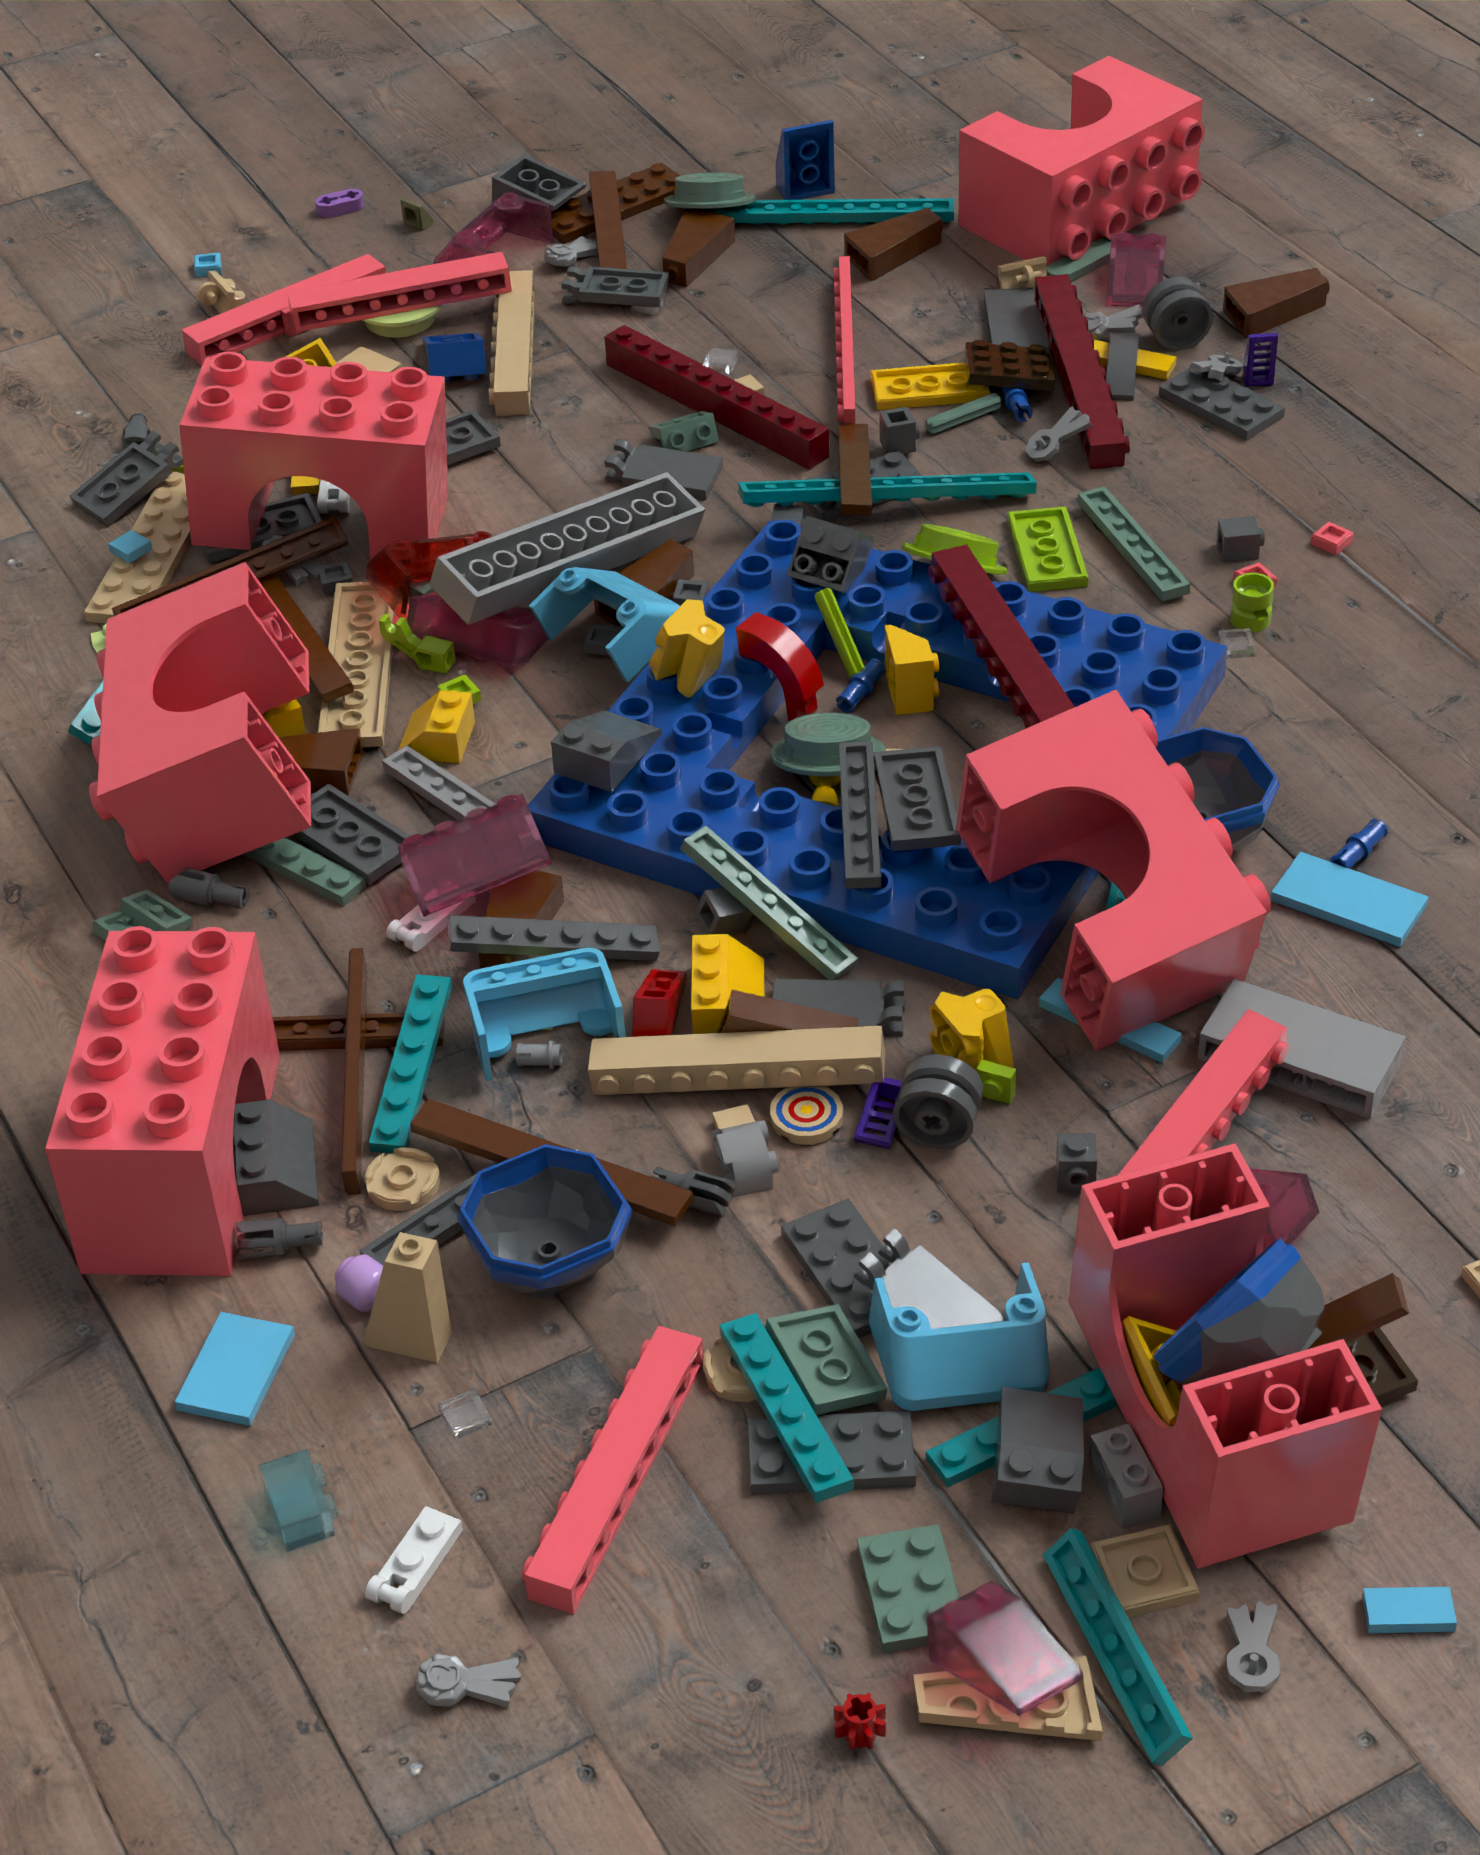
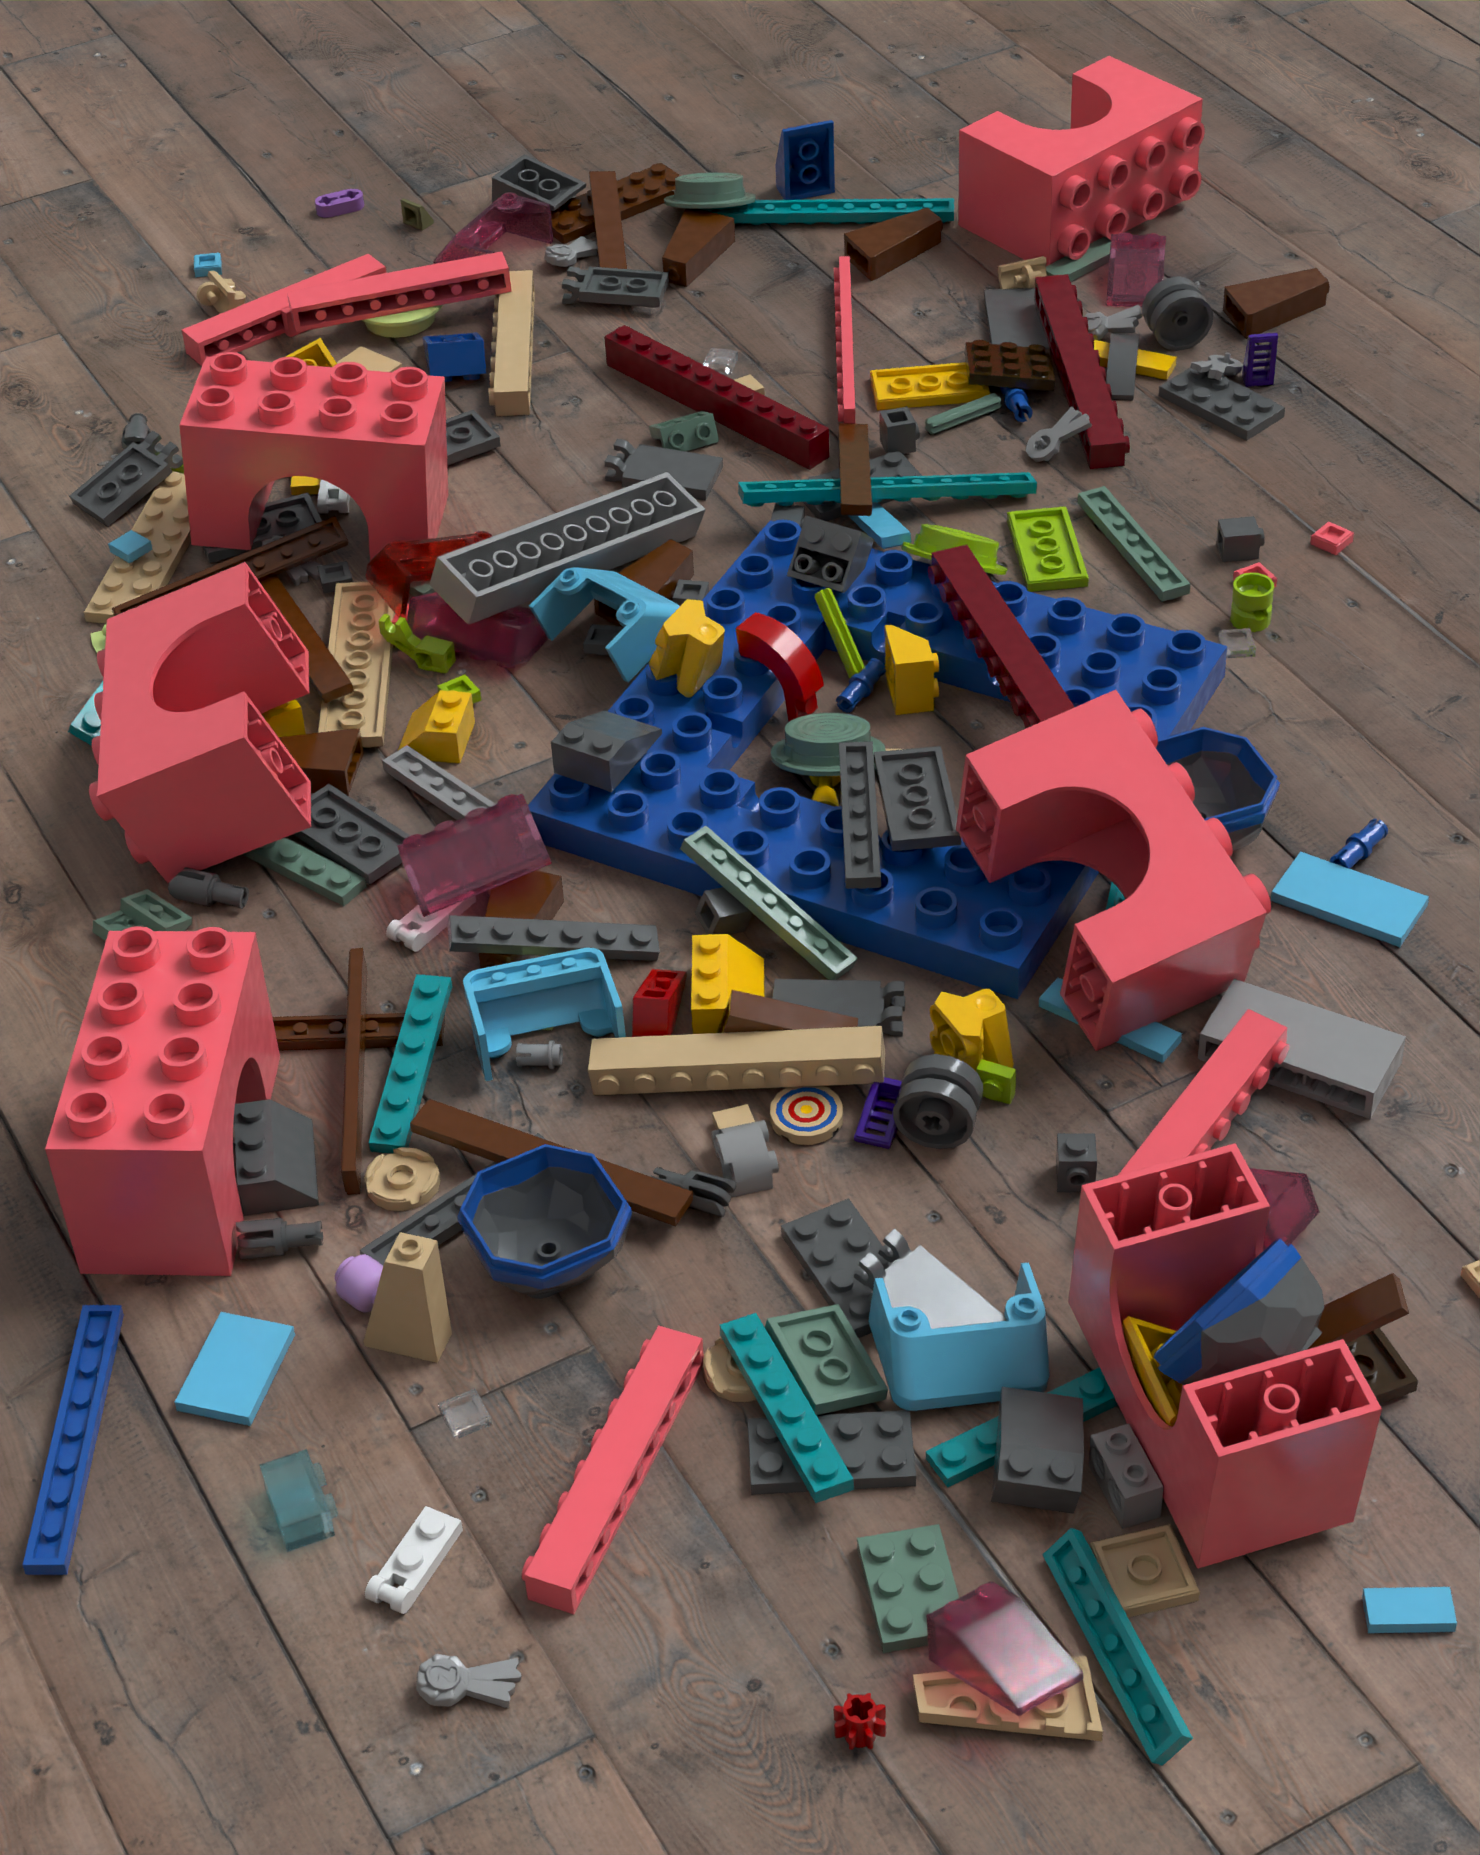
(73, 1441): none -> blue plate
(883, 527): none -> medium azure tile
(1251, 1662): light grey piece -> none

